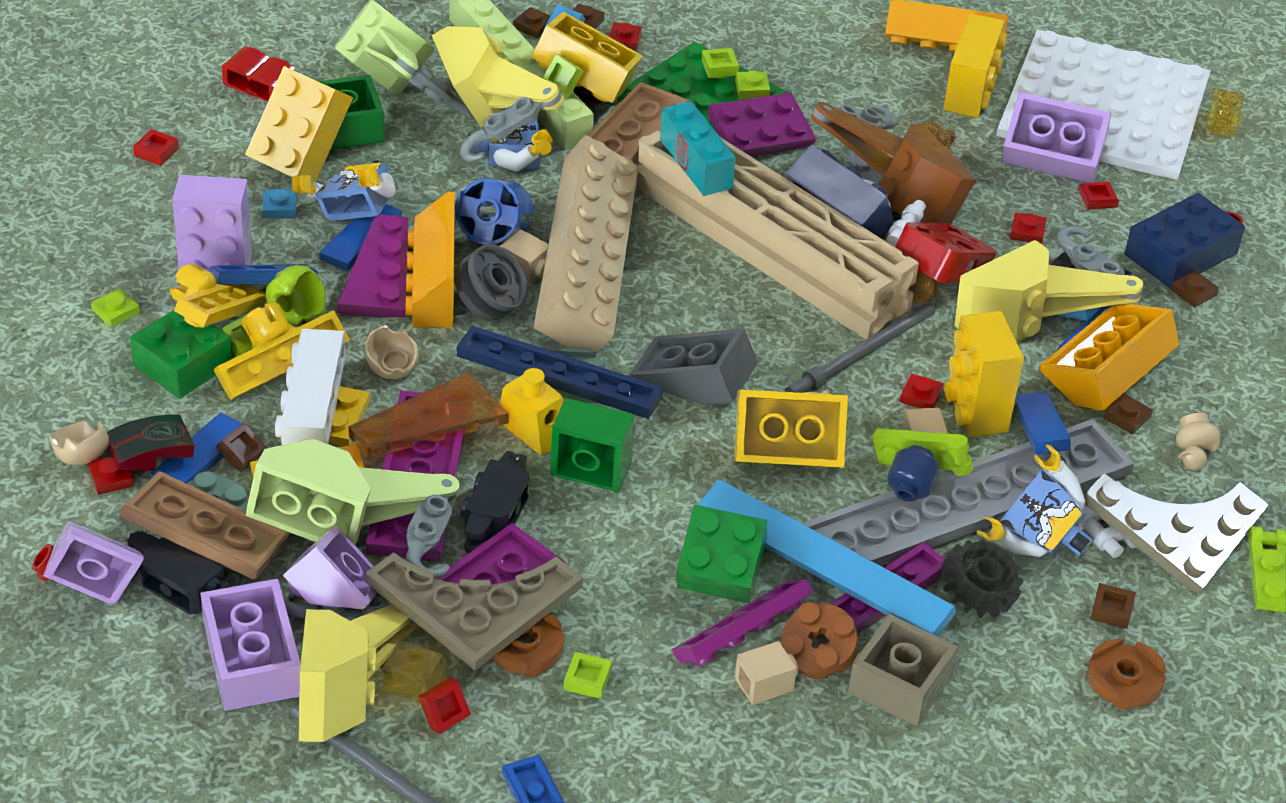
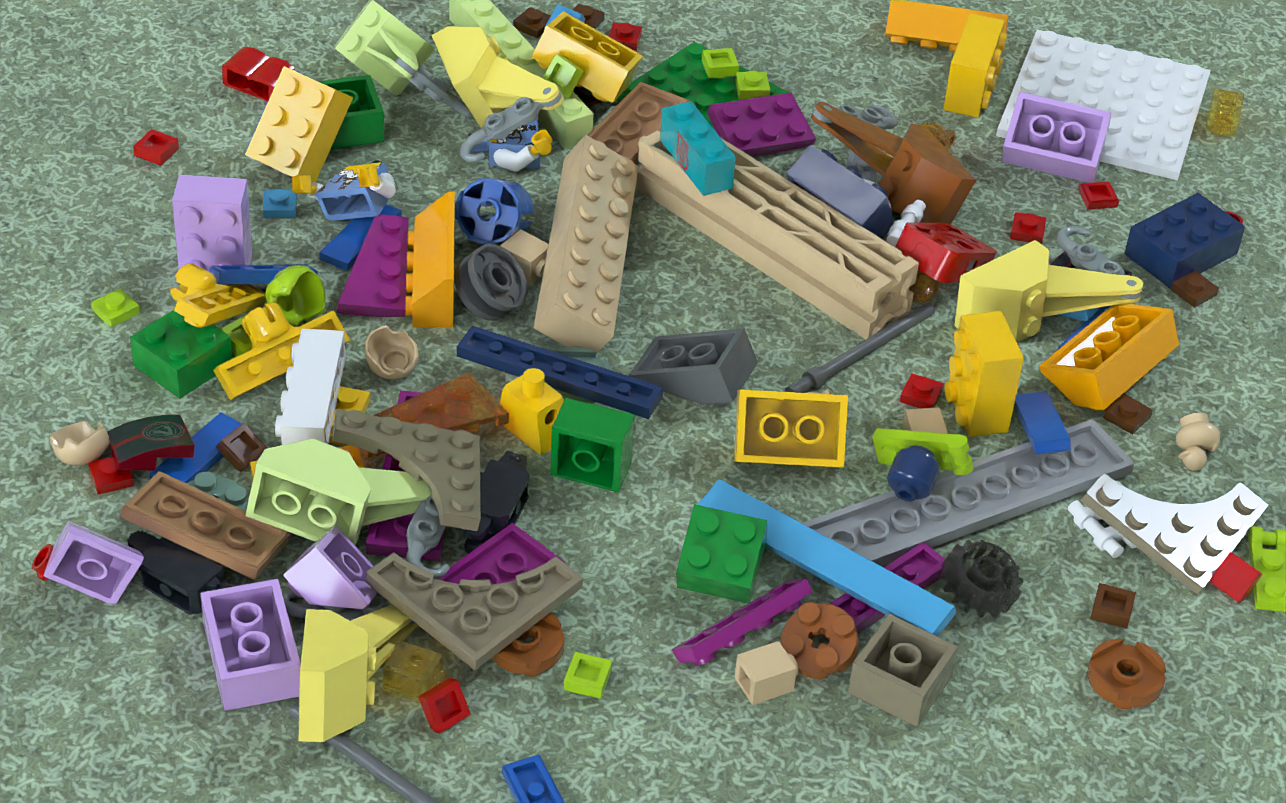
(437, 455): none -> dark tan plate
(1044, 514): torso -> none
(1235, 577): none -> red tile

